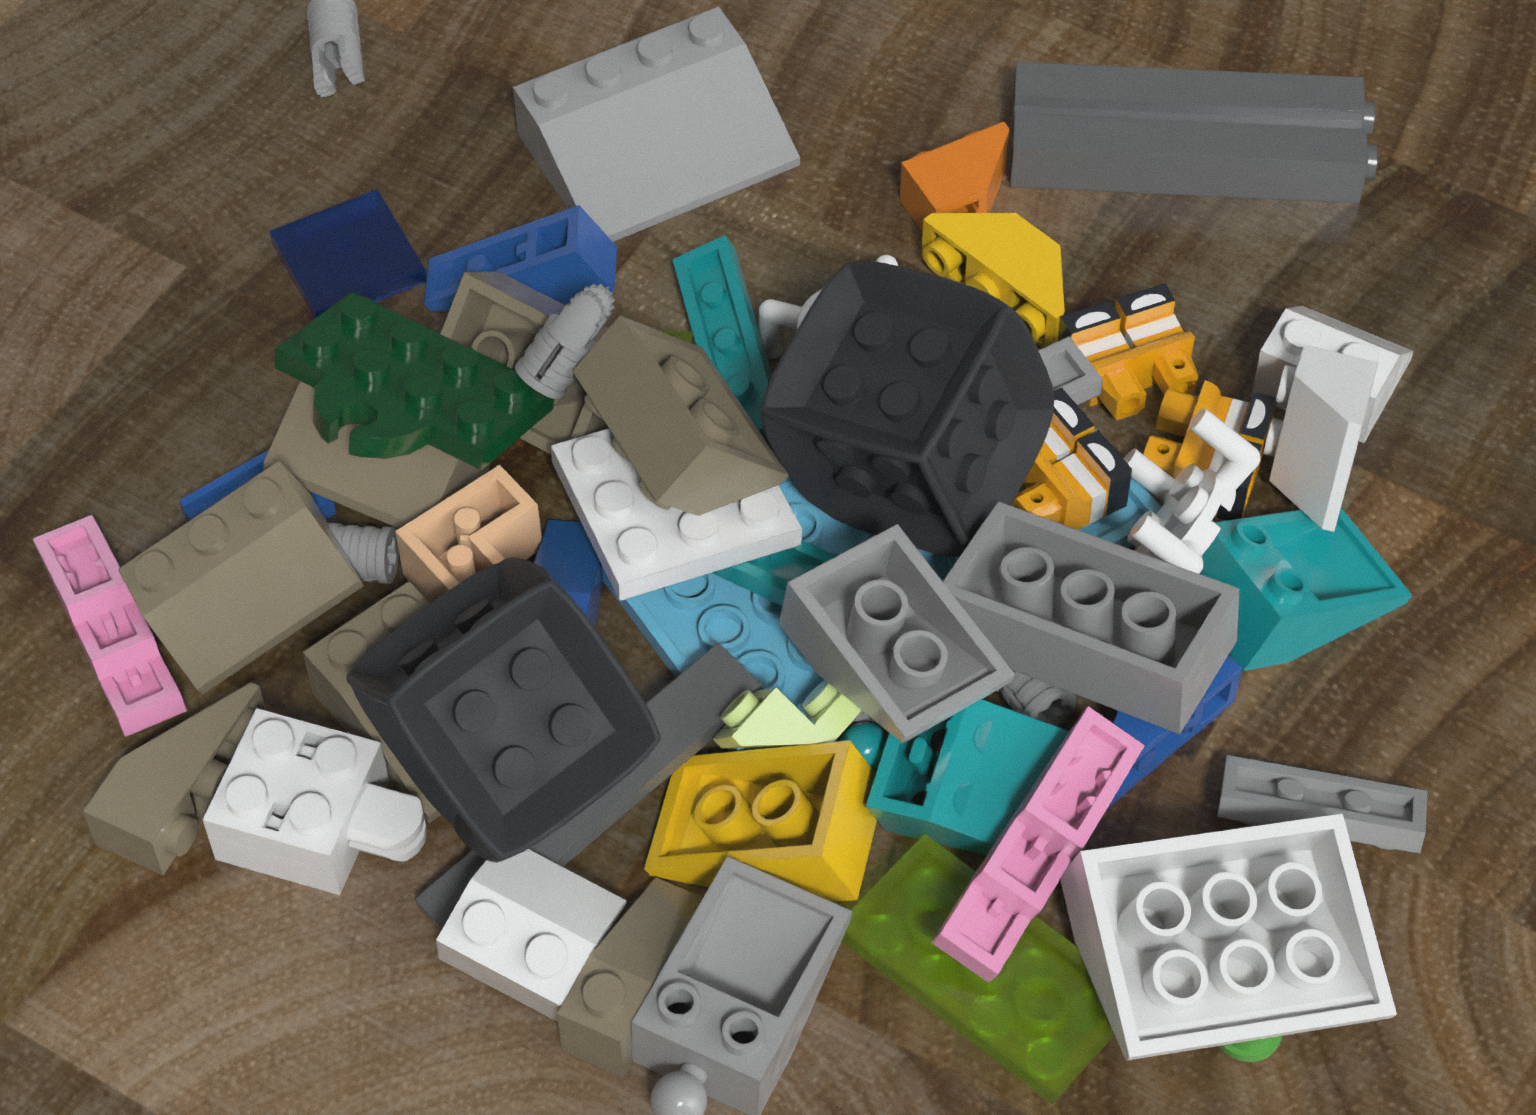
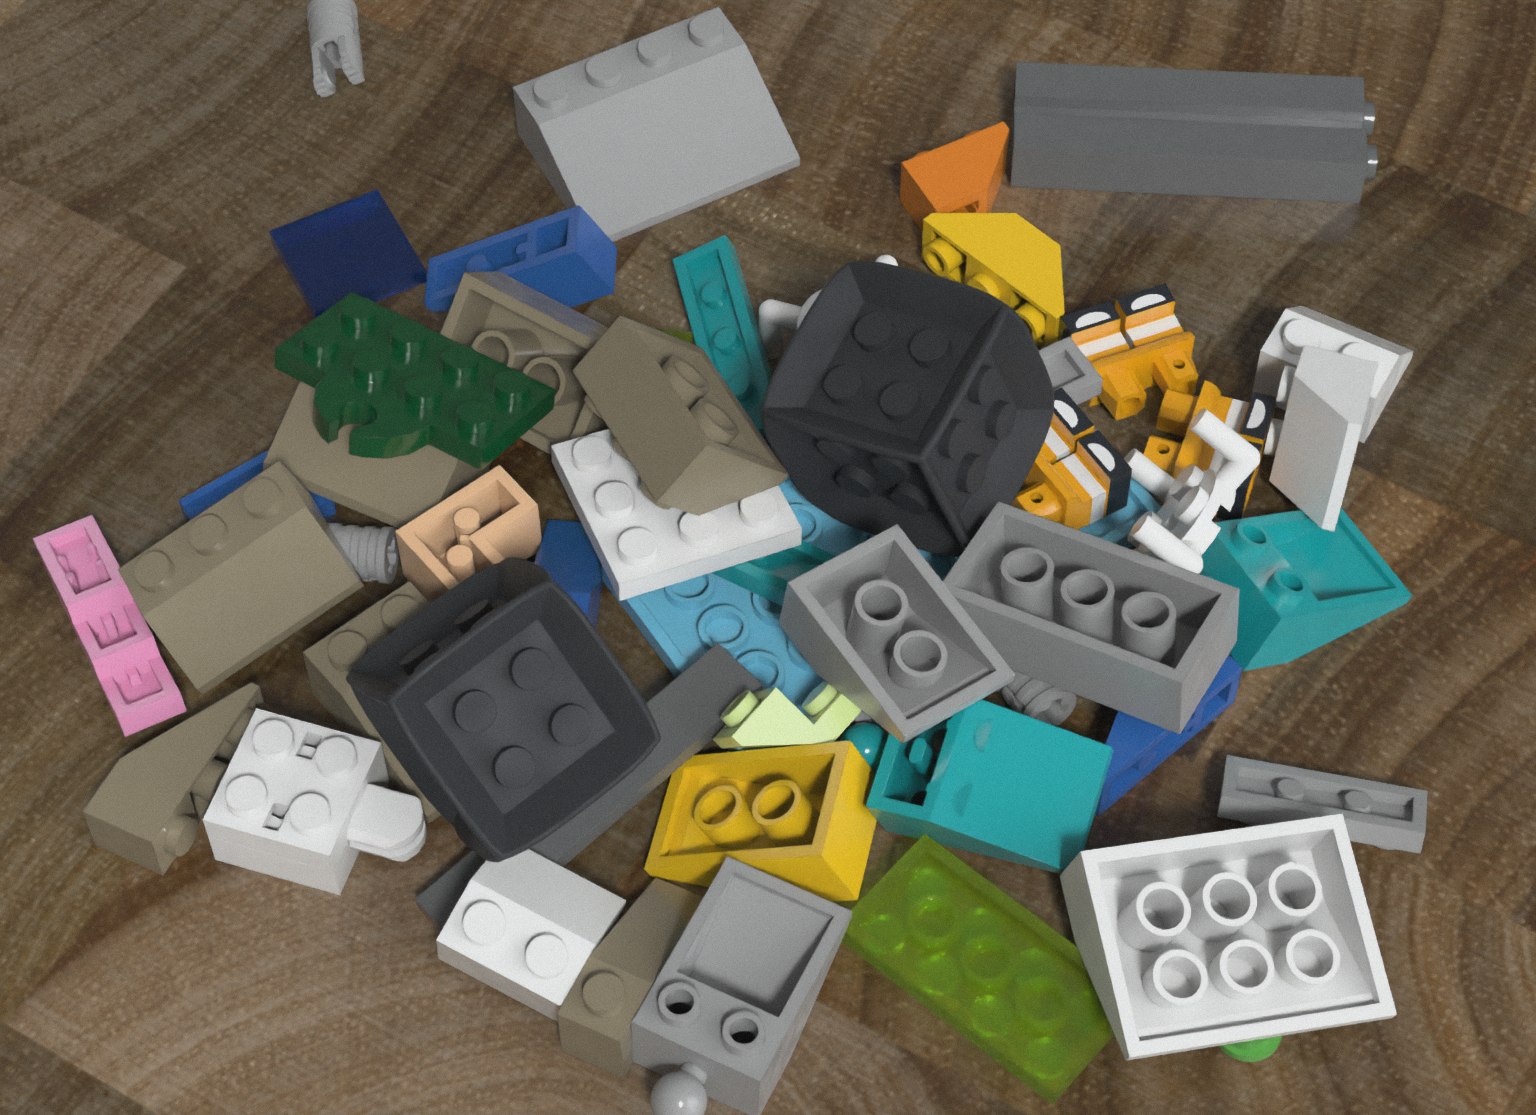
(573, 329): light grey hinge -> none
(1038, 844): bright pink slope -> none

